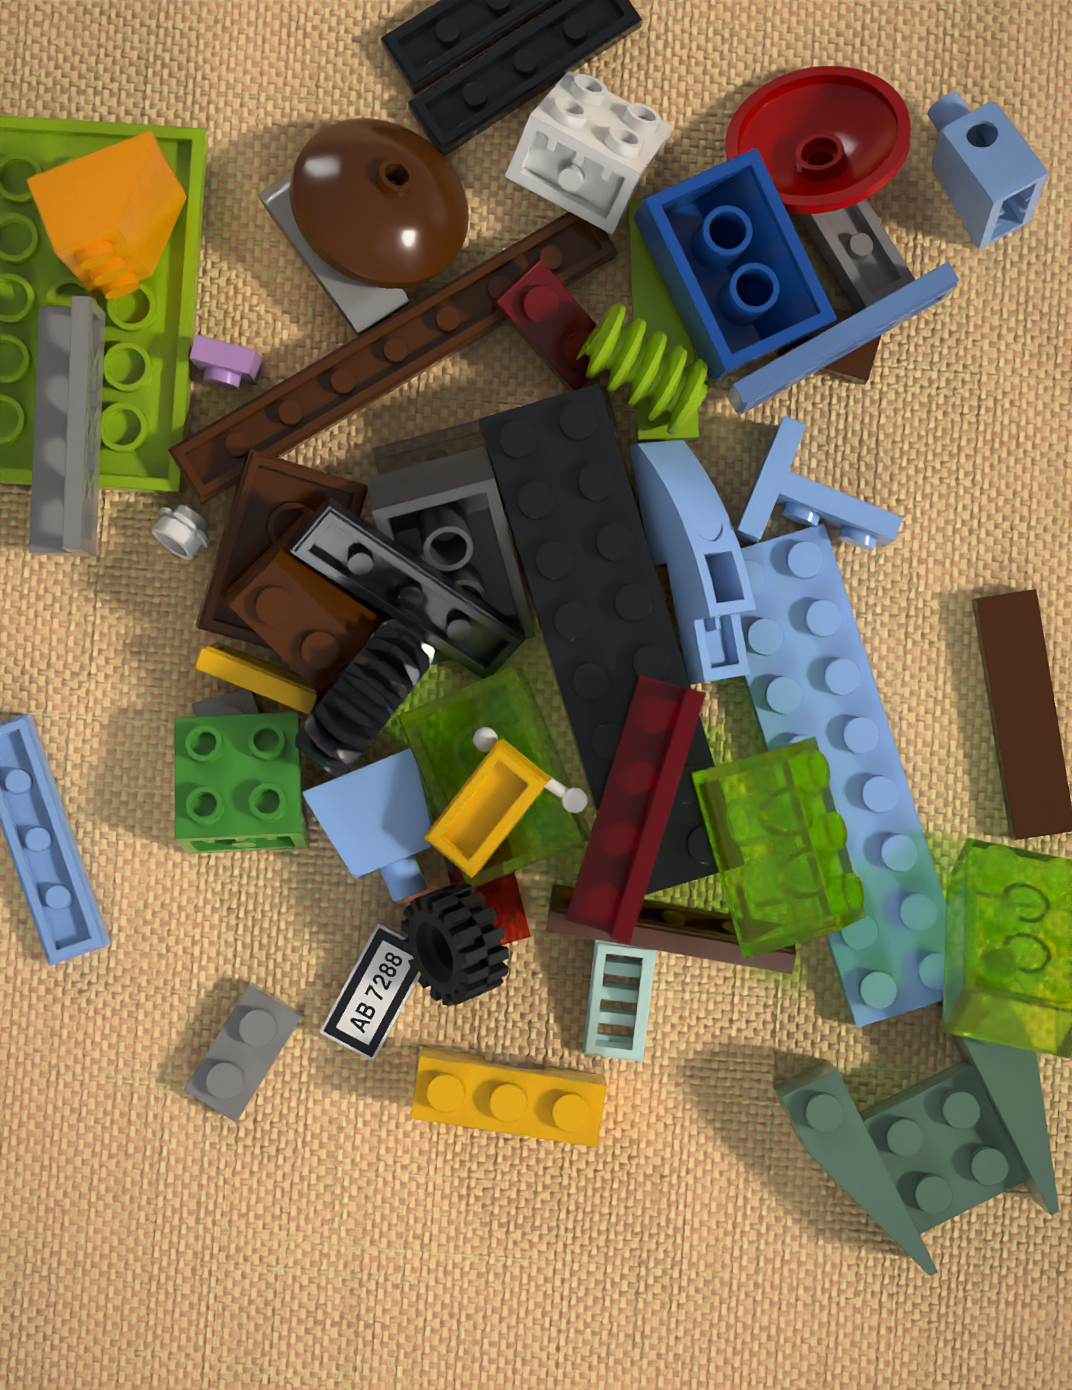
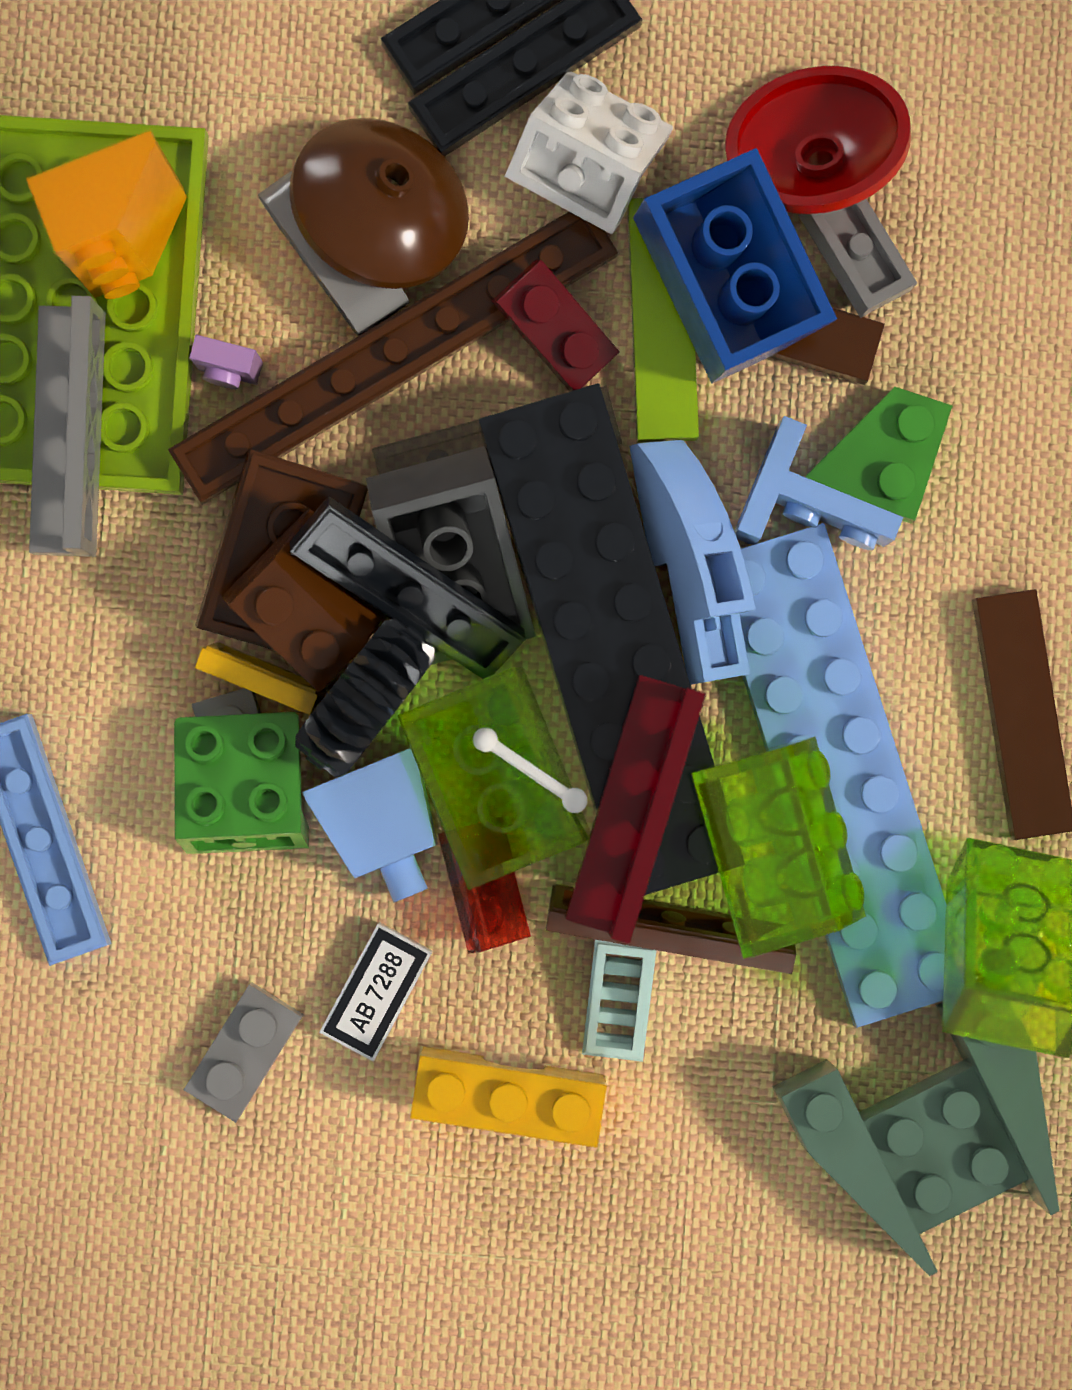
(181, 531): white plate -> none
(455, 943): black tyre -> none
(487, 807): yellow tile -> none
(646, 367): lime piece -> none
(842, 338): medium blue tile -> none
(888, 453): none -> bright green wing
(985, 168): light blue torso -> none

